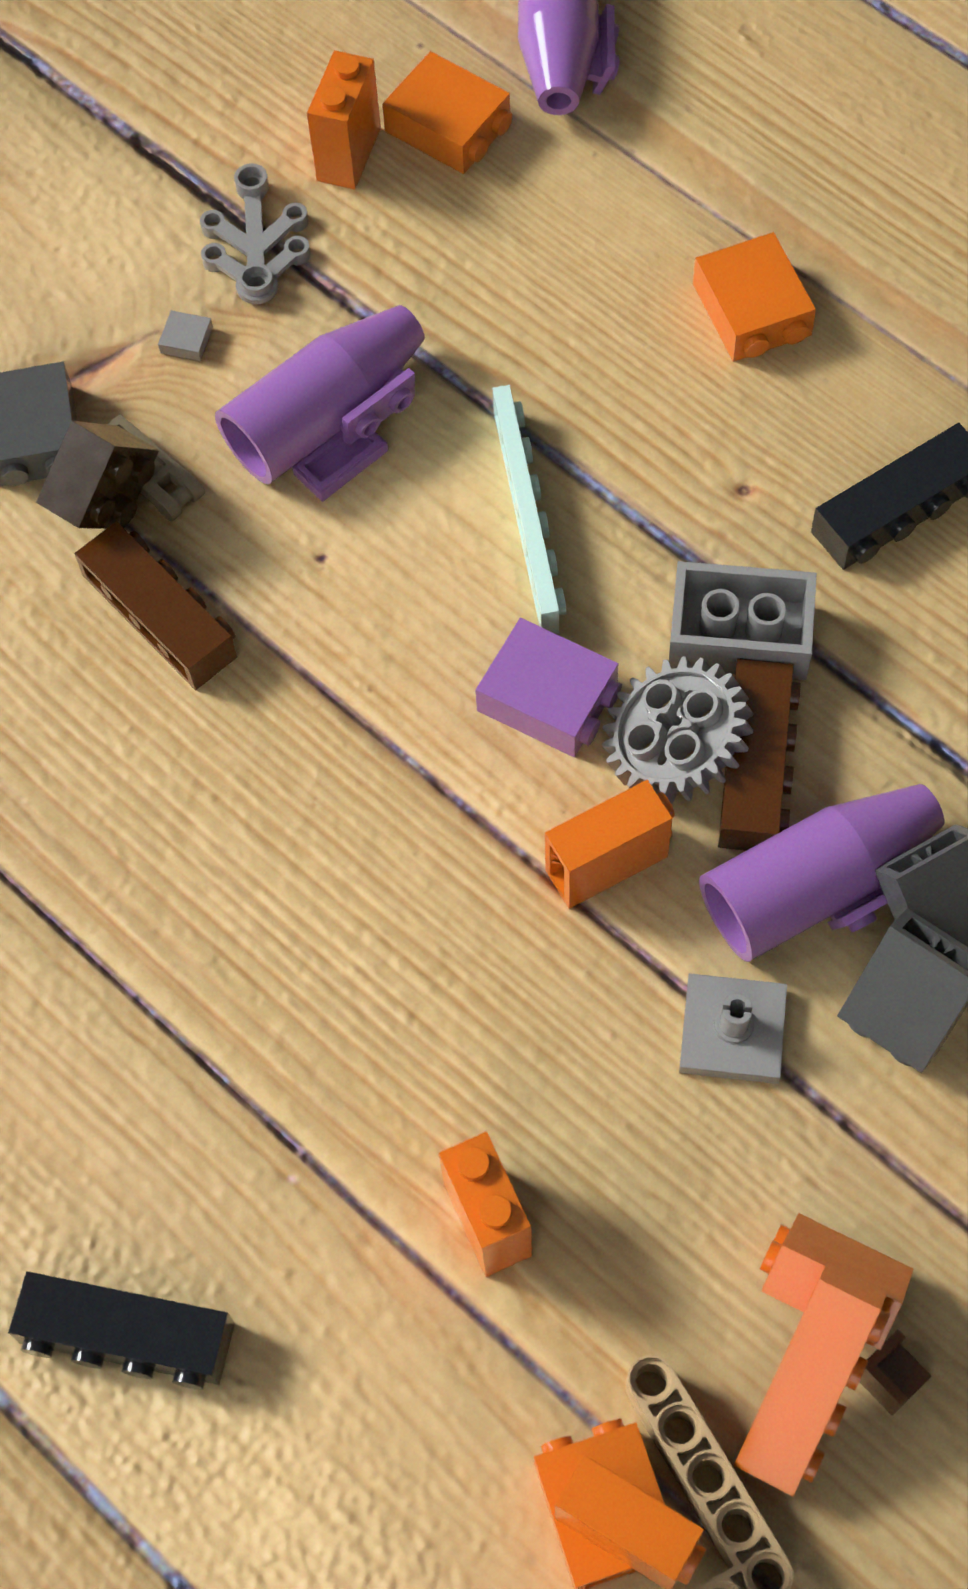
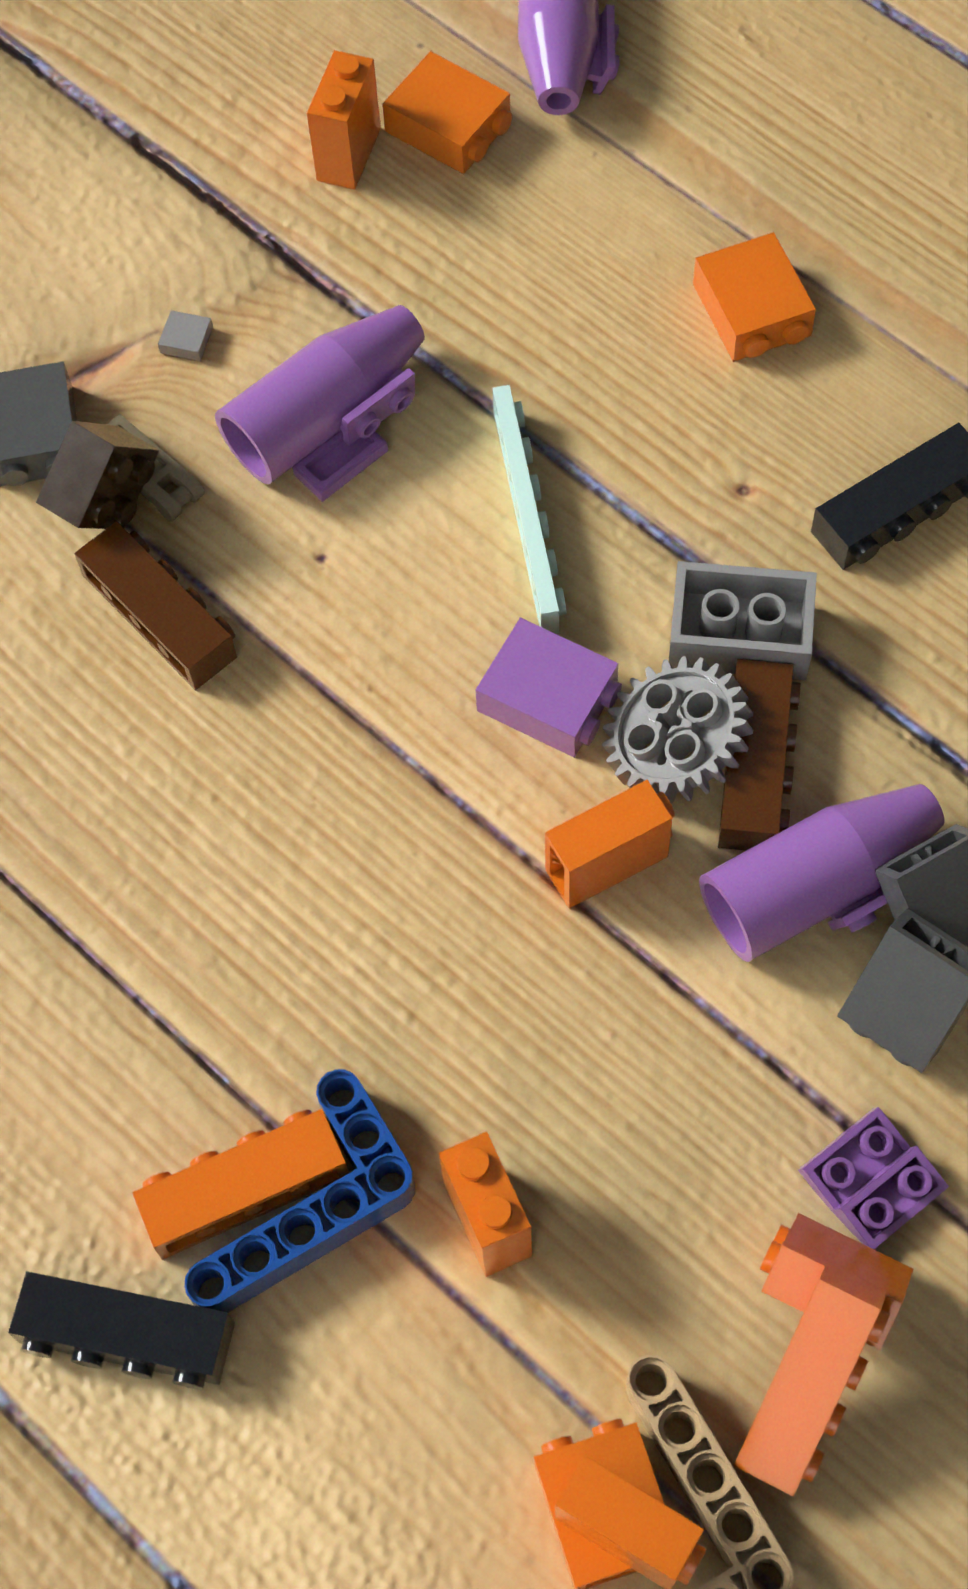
(240, 1182): none -> orange brick
(252, 186): light grey plant -> none
(317, 1209): none -> blue beam
(733, 1028): light grey tile -> none
(873, 1178): none -> medium lavender slope
(893, 1374): reddish brown panel -> none

